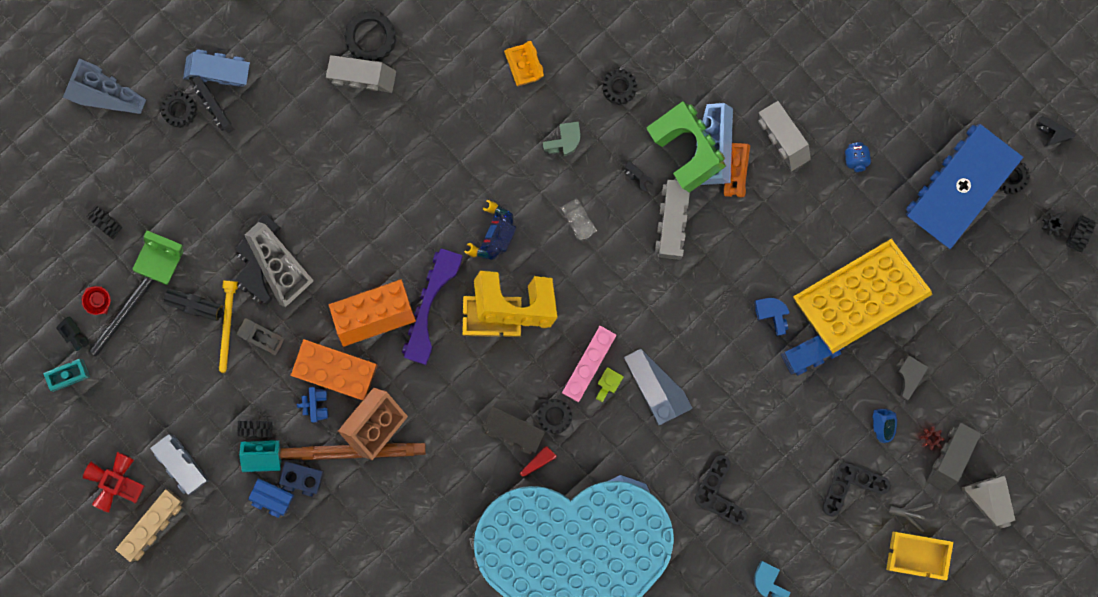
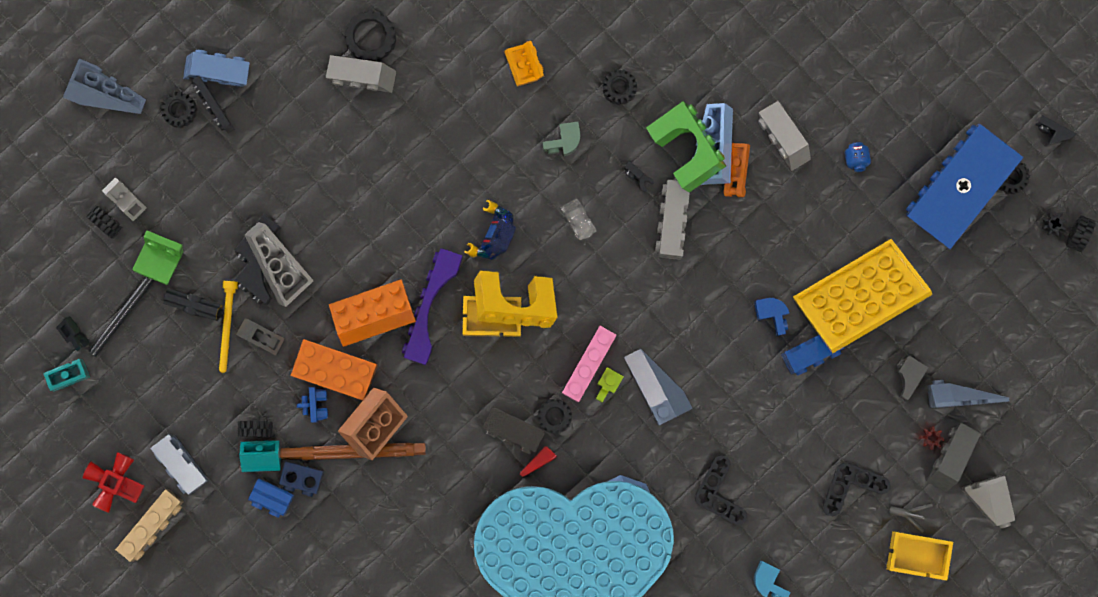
(96, 300): red hat -> none
(124, 199): none -> light grey brick
(884, 424): blue rock -> none
(954, 395): none -> sand blue wedge

